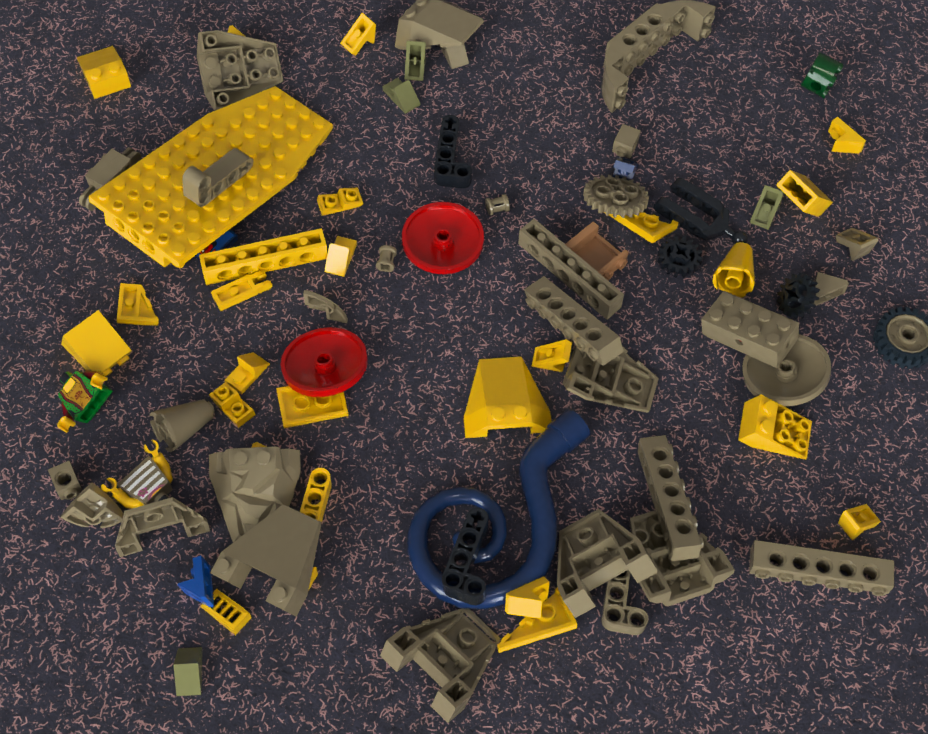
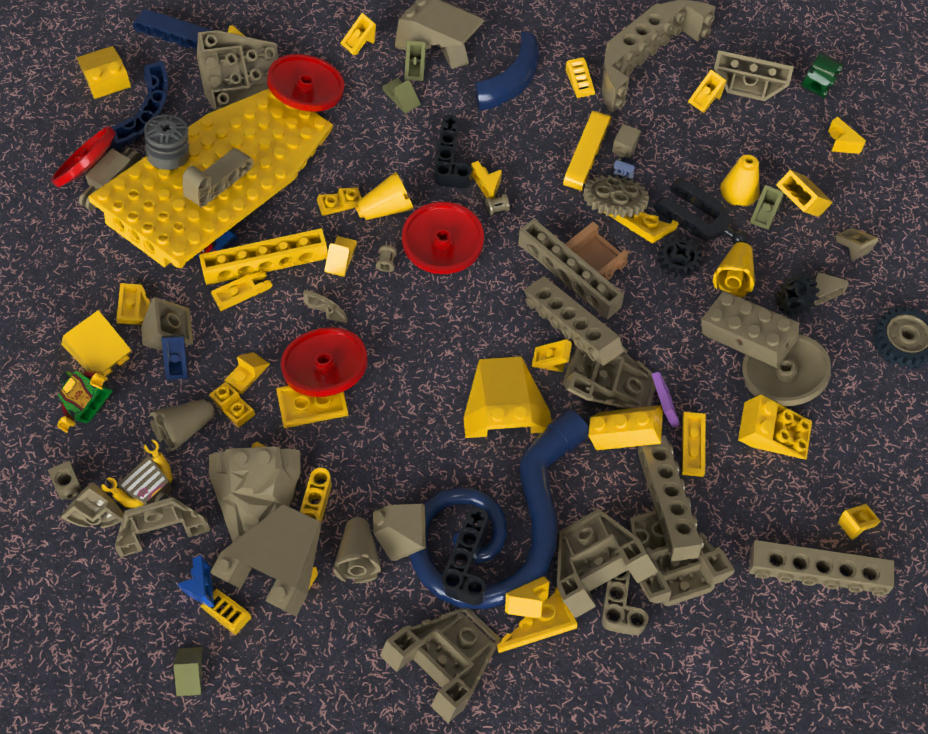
(84, 157): none -> red dish
(157, 87): none -> dark blue brick
(165, 319): none -> dark tan slope
(166, 142): none -> dark grey wheel
(168, 28): none -> dark blue beam
(175, 357): none -> dark blue slope
(305, 82): none -> red dish
(357, 553): none -> dark tan cone
(385, 199): none -> yellow cone
(400, 529): none -> dark tan slope
(487, 182): none -> yellow slope
(512, 81): none -> dark blue brick
(579, 66): none -> yellow slope
(586, 150): none -> yellow beam
(626, 427): none -> yellow slope
(665, 399): none -> medium lavender tile
(693, 444): none -> yellow plate
(708, 90): none -> yellow slope
(742, 182): none -> yellow cone
(752, 76): none -> dark tan wedge

